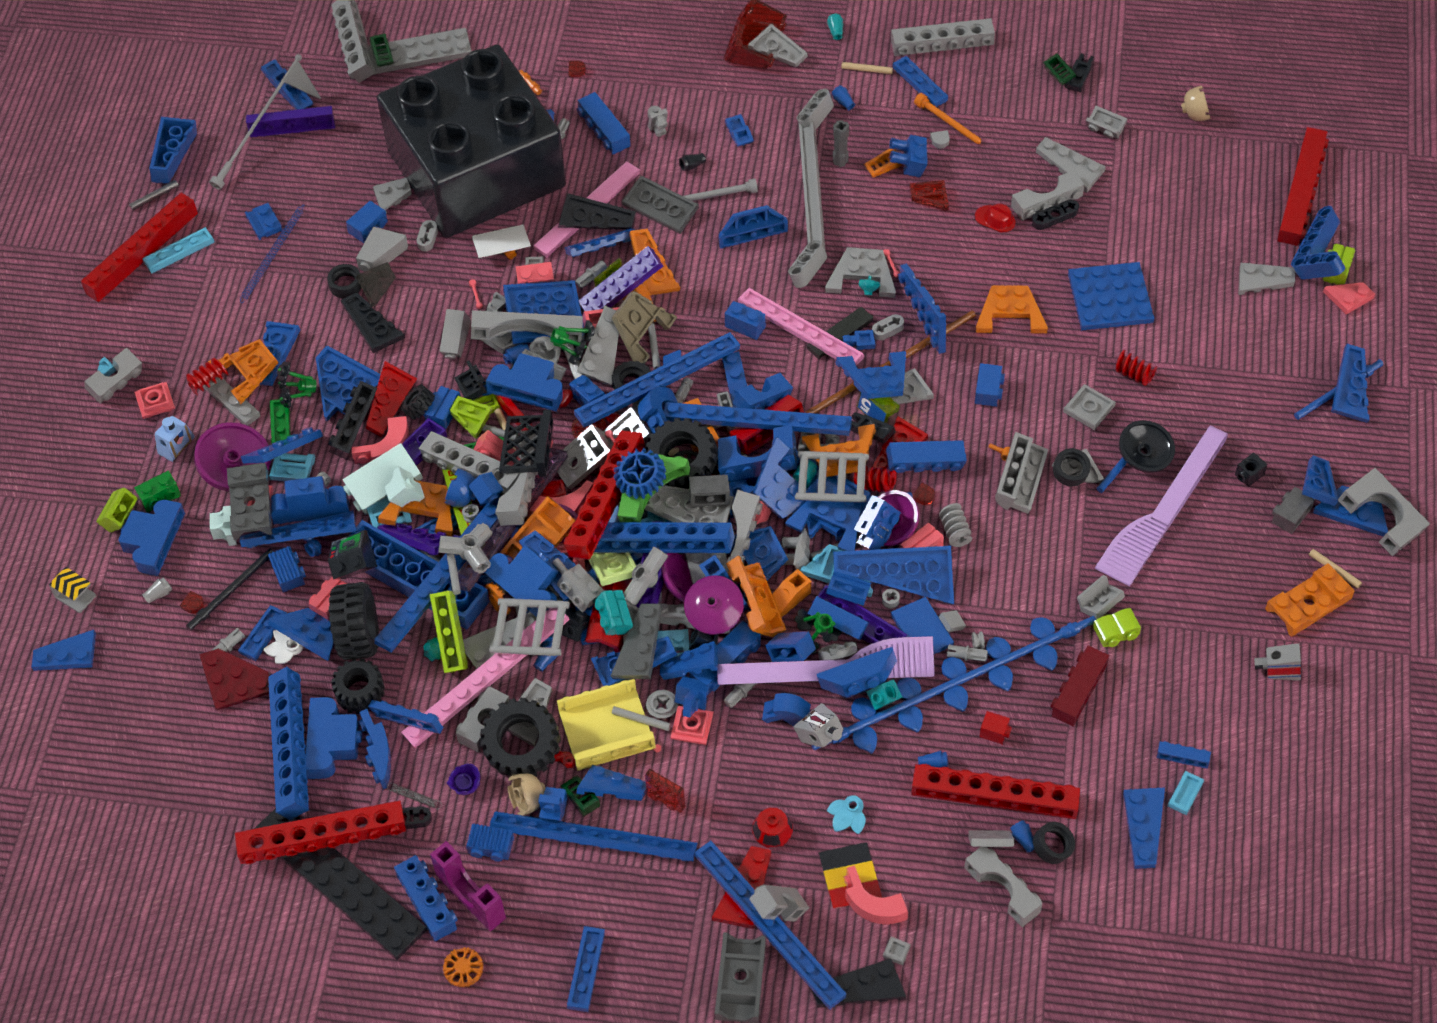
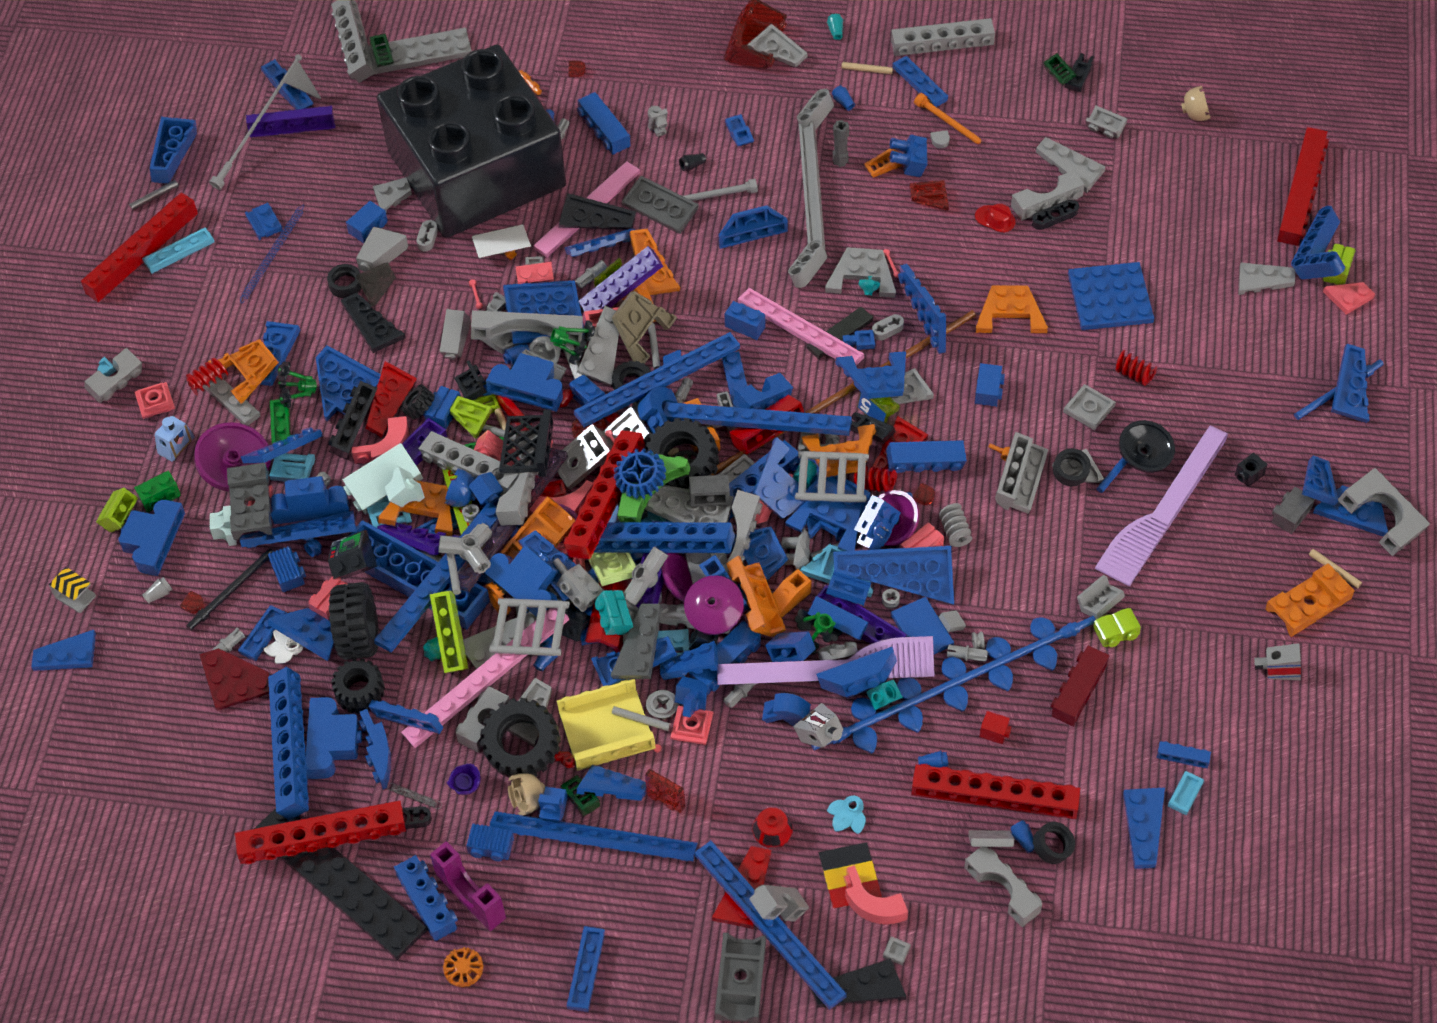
(740, 467): blue arch -> none

